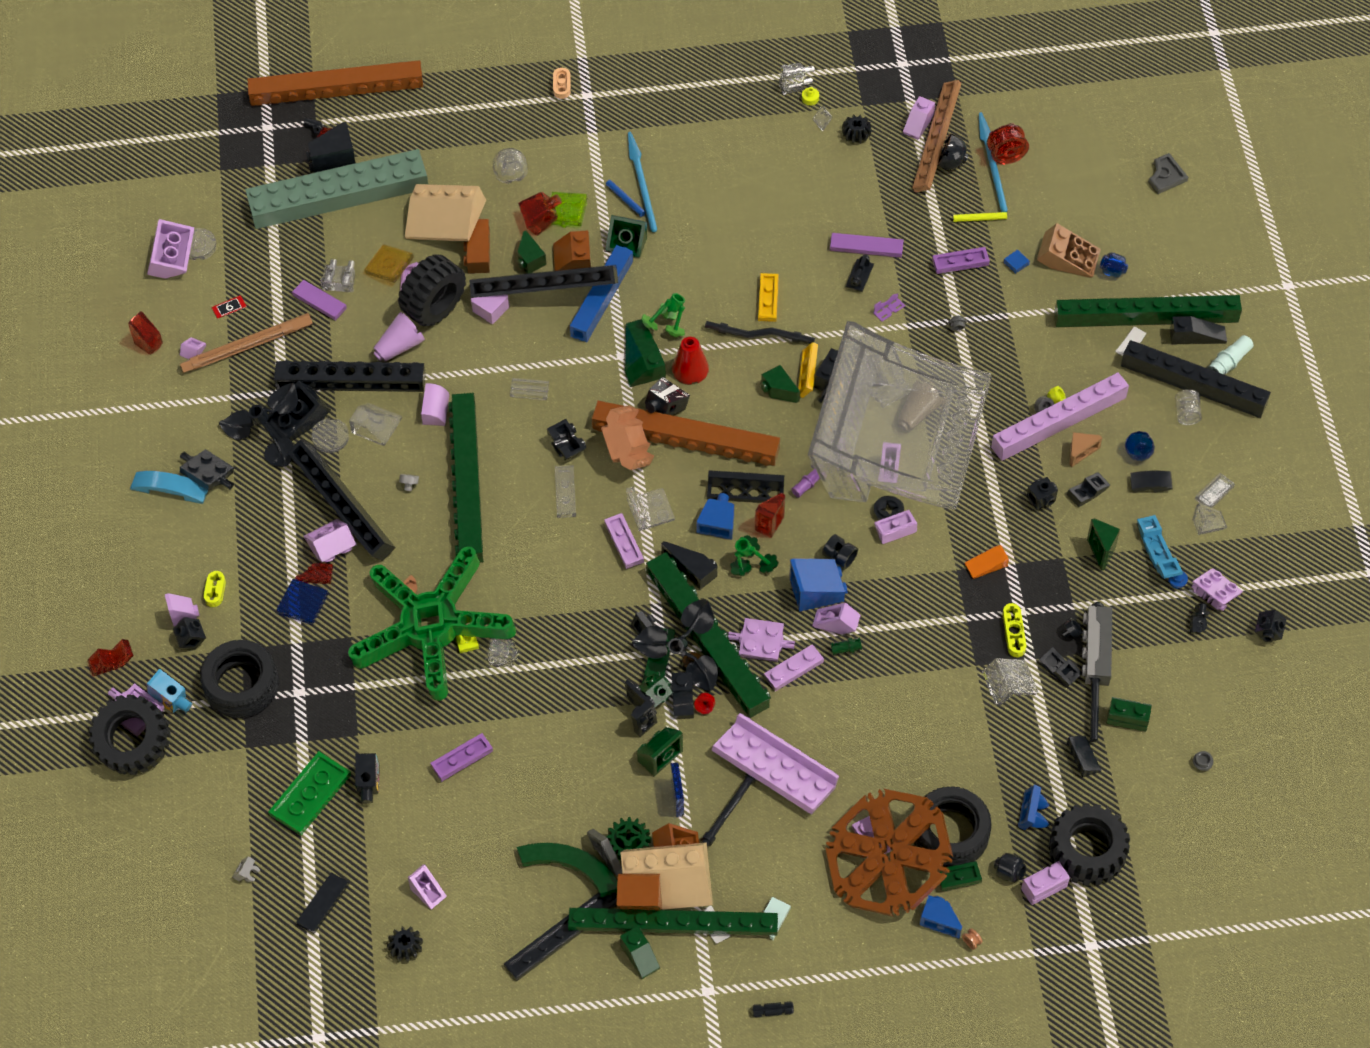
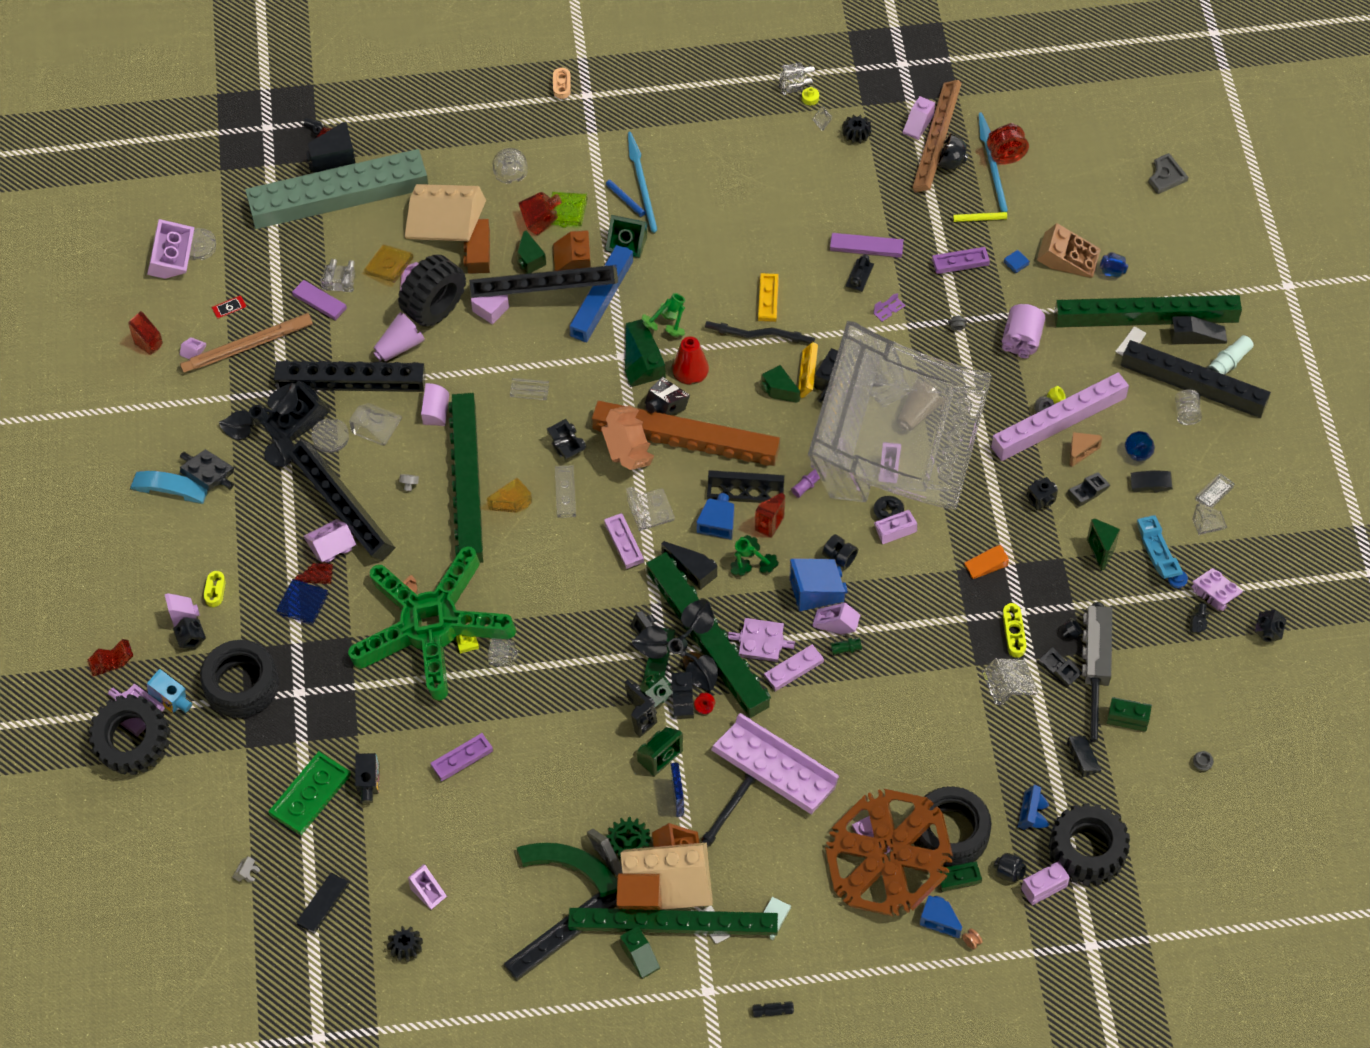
(335, 83): dark orange brick -> none
(510, 498): none -> clear yellow slope
(1023, 330): none -> lavender cylinder

